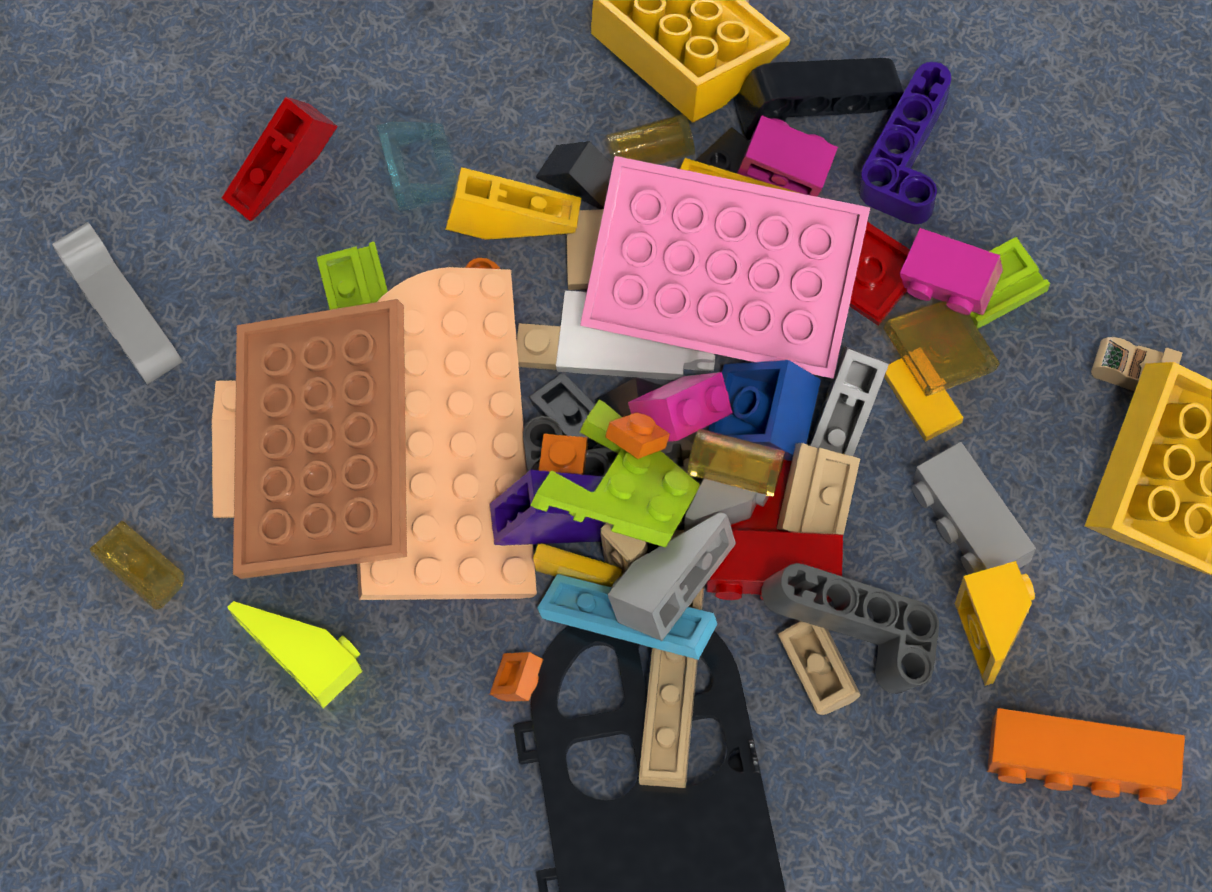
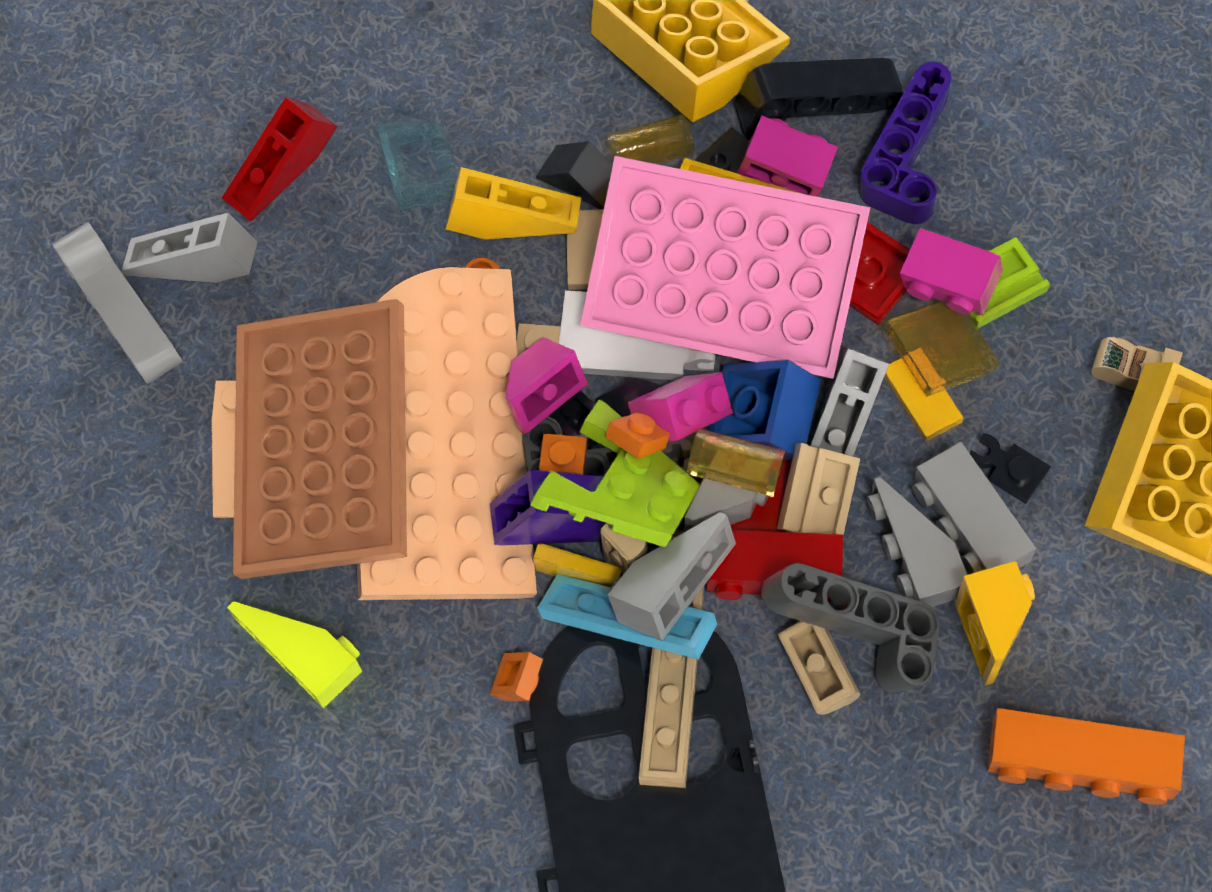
(138, 565): clear yellow brick -> none
(195, 251): none -> light grey slope
(352, 276): lime plate -> none
(542, 382): none -> dark pink slope
(924, 553): none -> light grey slope
(1014, 471): none -> black plate

